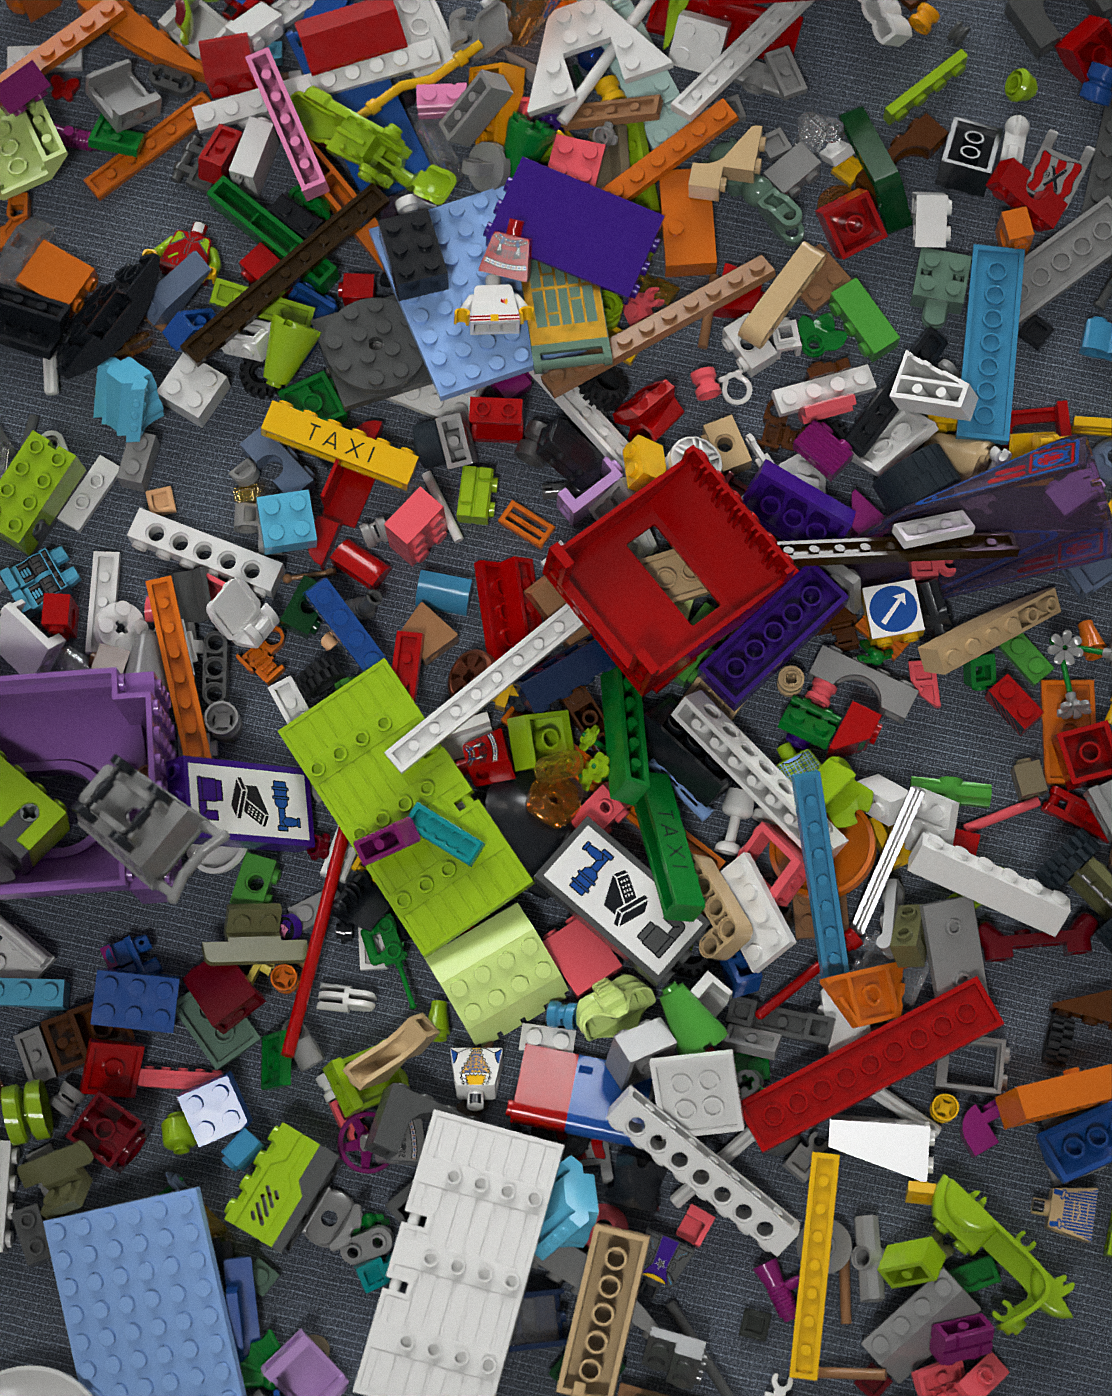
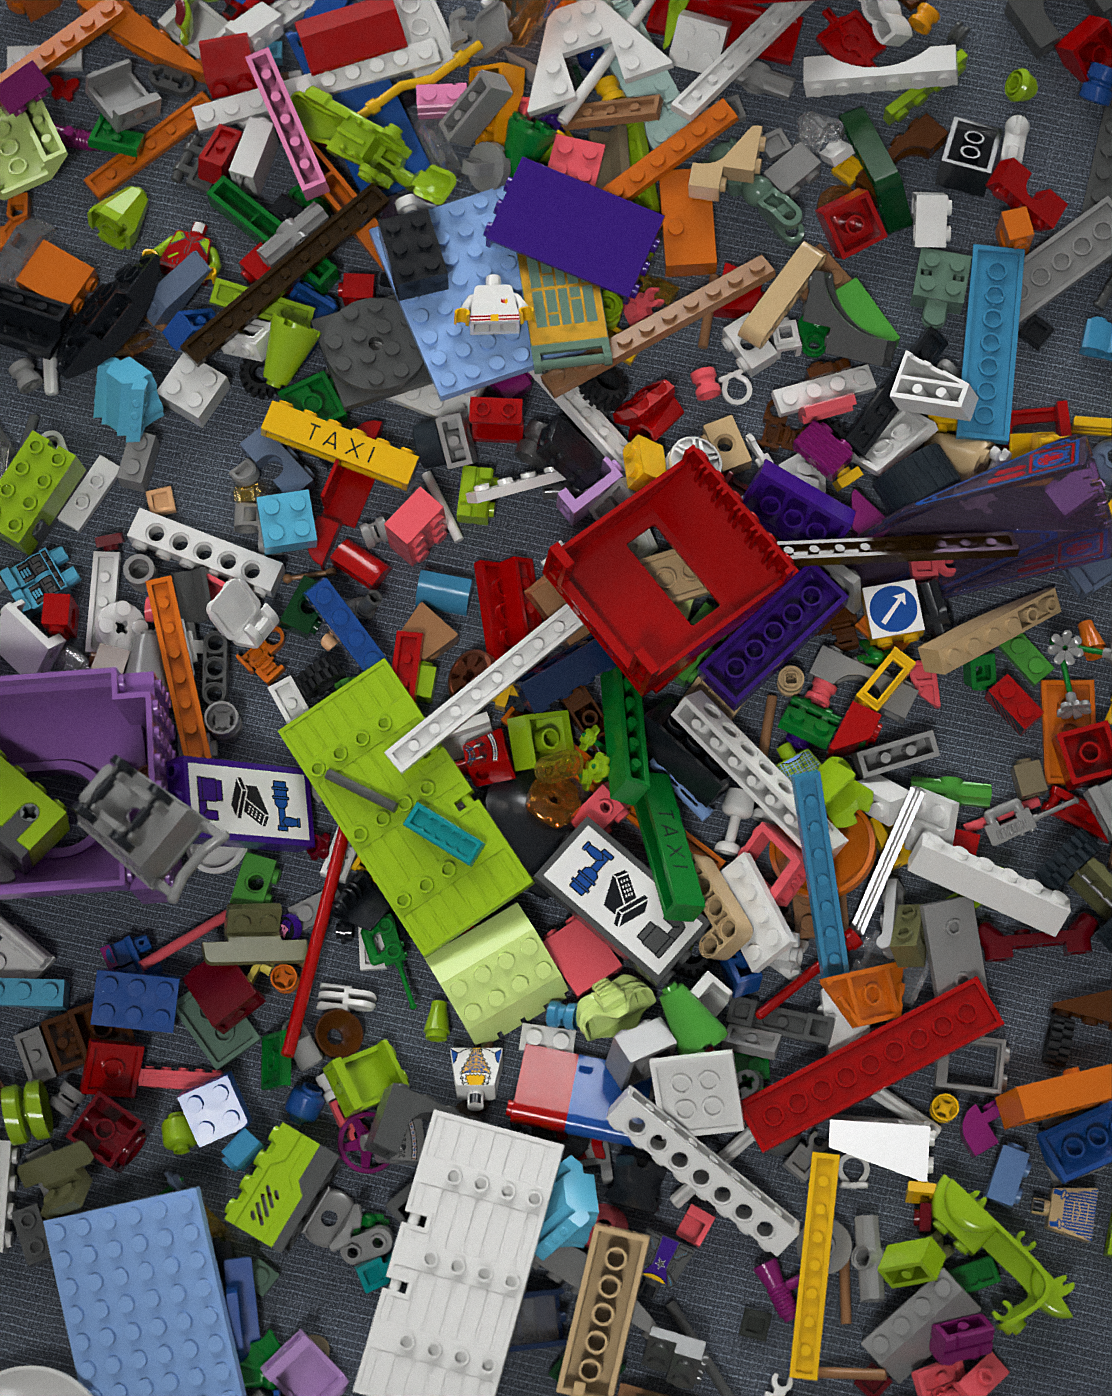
(26, 377): none -> light grey wheel
(110, 542): none -> dark red plate
(120, 217): none -> lime cone
(138, 570): none -> light grey piece
(182, 941): none -> coral bar
(292, 233): none -> light grey piece
(304, 1103): none -> blue head
(346, 1025): none -> reddish brown piece
(361, 790): none -> dark grey bar
(386, 841): magenta brick -> none
(388, 1056): tan arch -> none
(427, 682): none -> lime brick
(508, 486): none -> white plate
(509, 253): torso -> none
(521, 533): orange tile -> none
(605, 135): light grey plate -> none
(767, 725): none -> medium nougat bar
(785, 73): light grey plate -> none
(790, 961): none -> white brick
(845, 336): none -> dark grey arch
(845, 1181): none -> white piece
(846, 477): none -> yellow plate
(850, 39): none -> red plate
(895, 754): none -> light grey brick
(902, 661): none -> yellow window
(922, 1217): none -> dark red plate
(931, 68): none -> white arch
(933, 529): white plate -> none
(1007, 1175): none -> medium blue brick
(1021, 823): none -> light grey piece
(1057, 170): flag -> none

